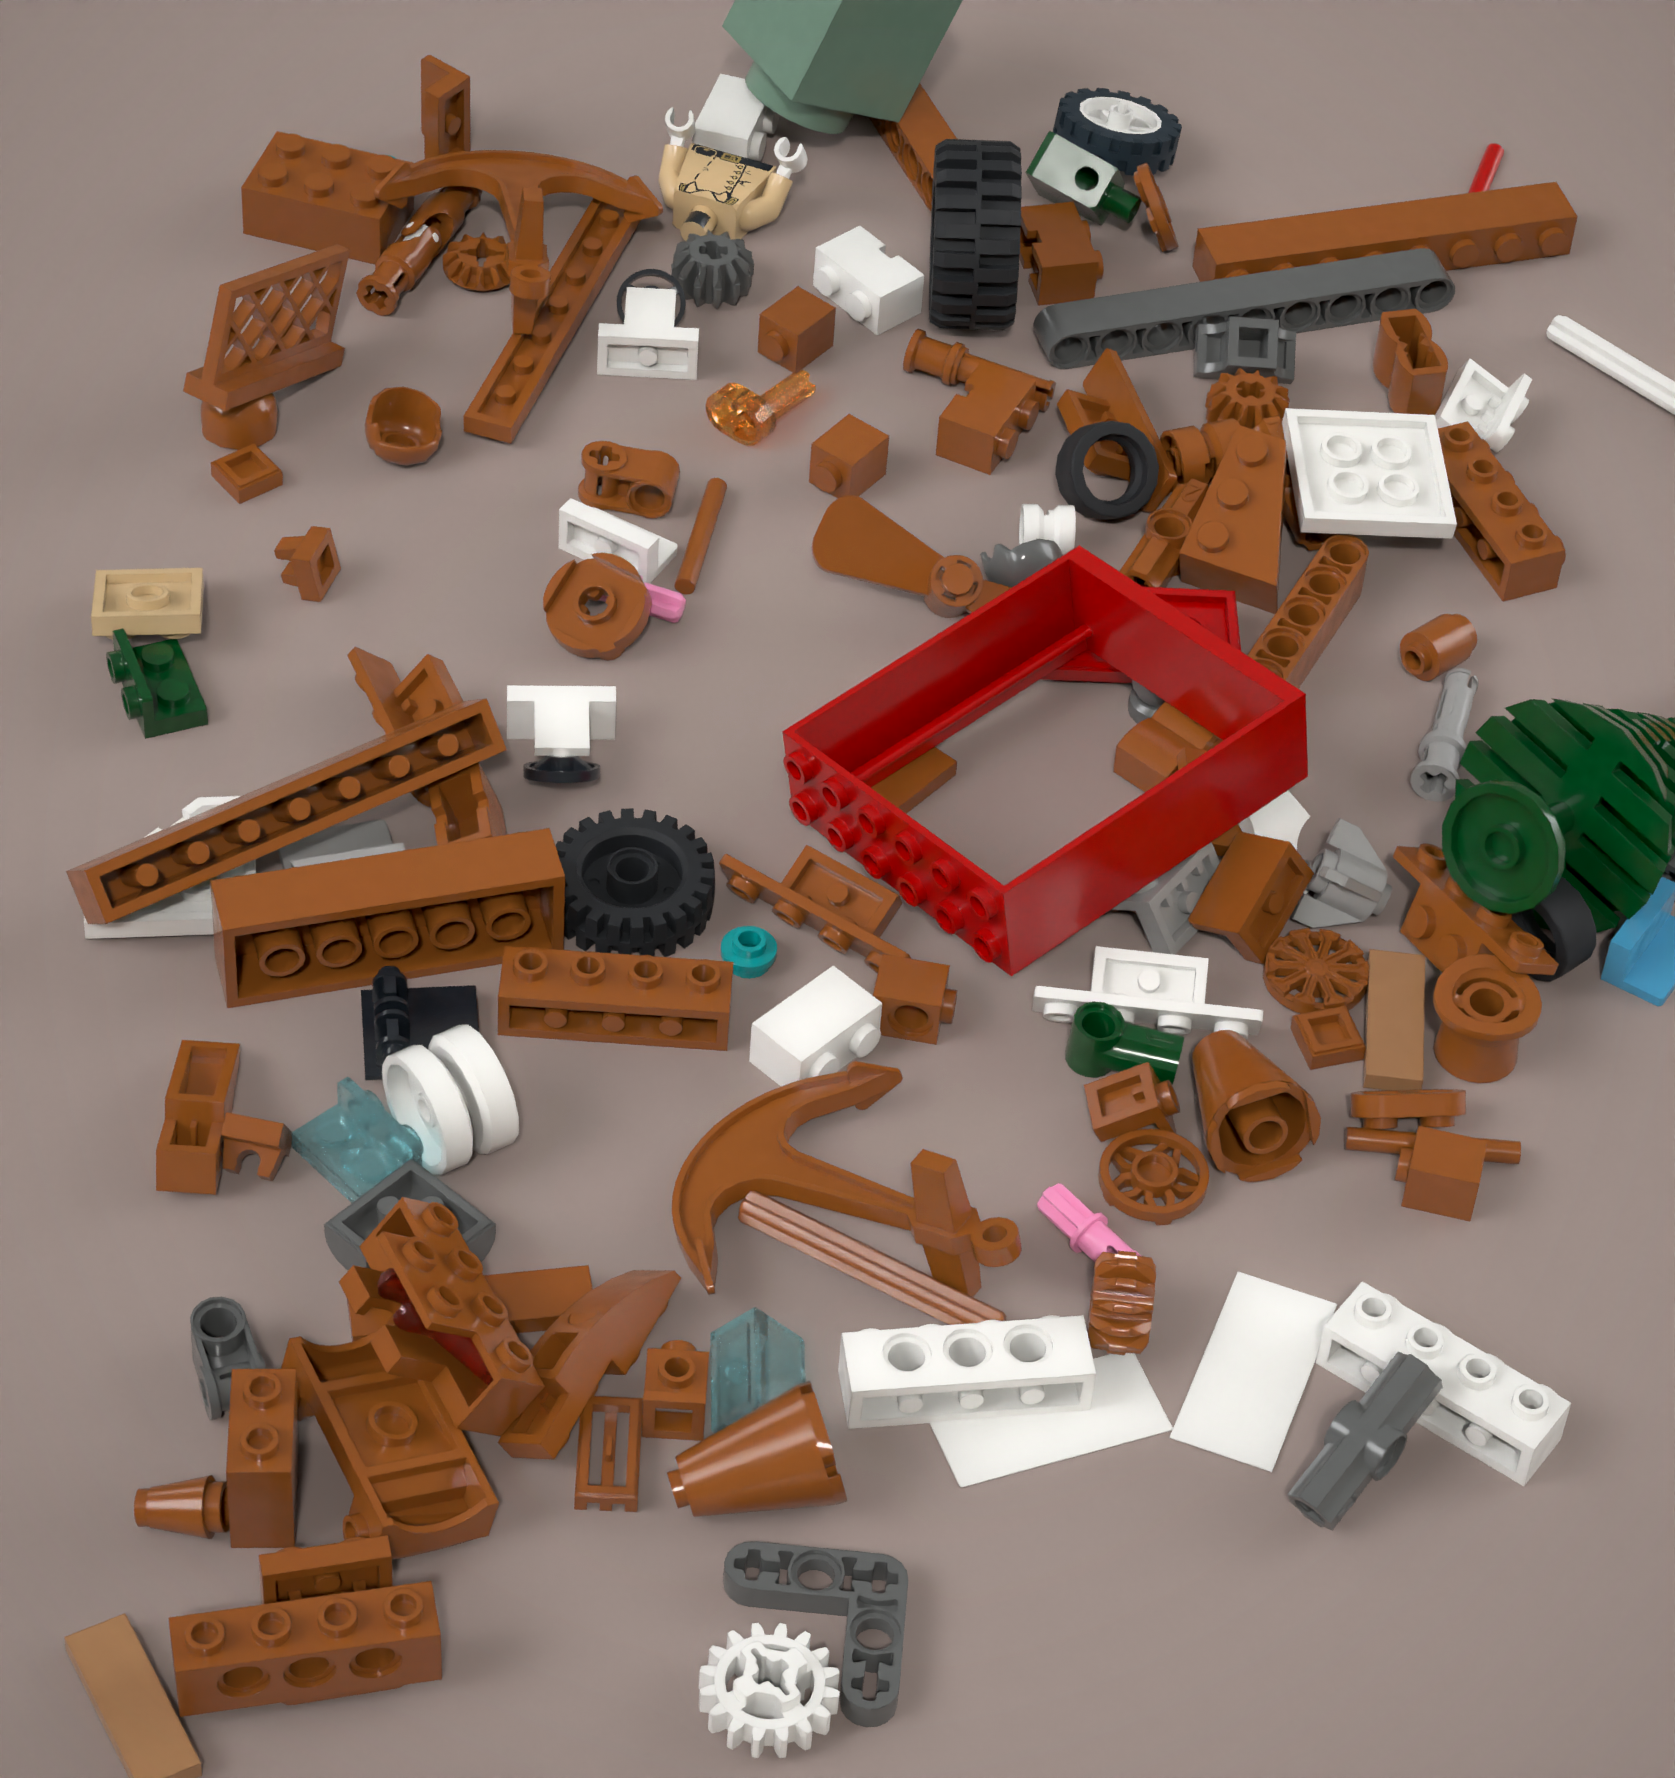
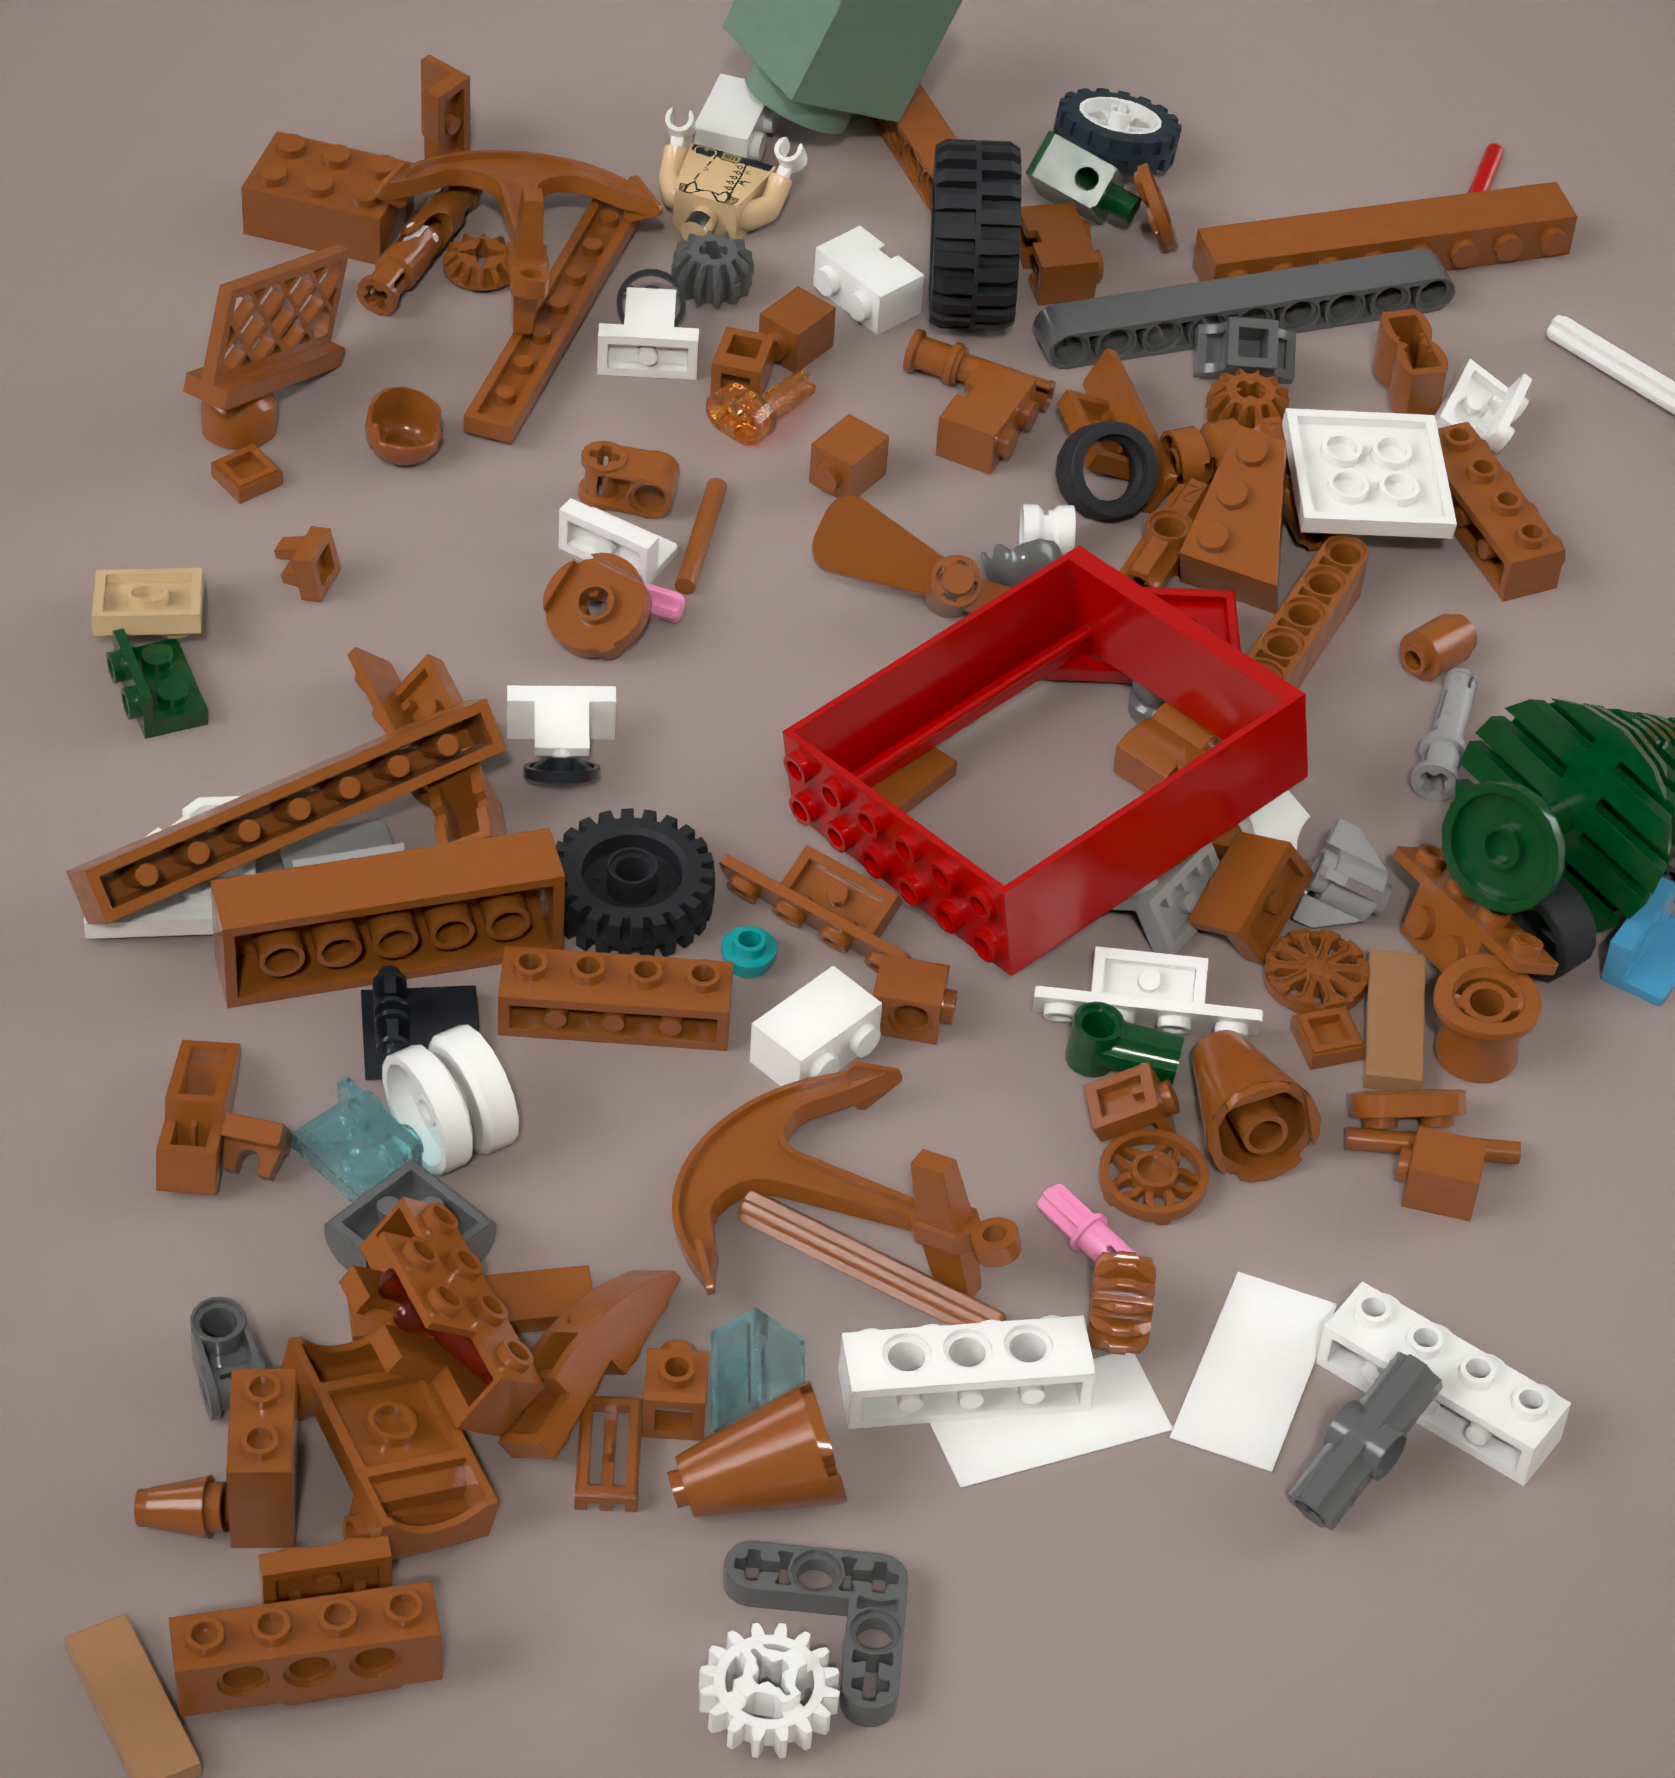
(743, 359): none -> dark orange brick

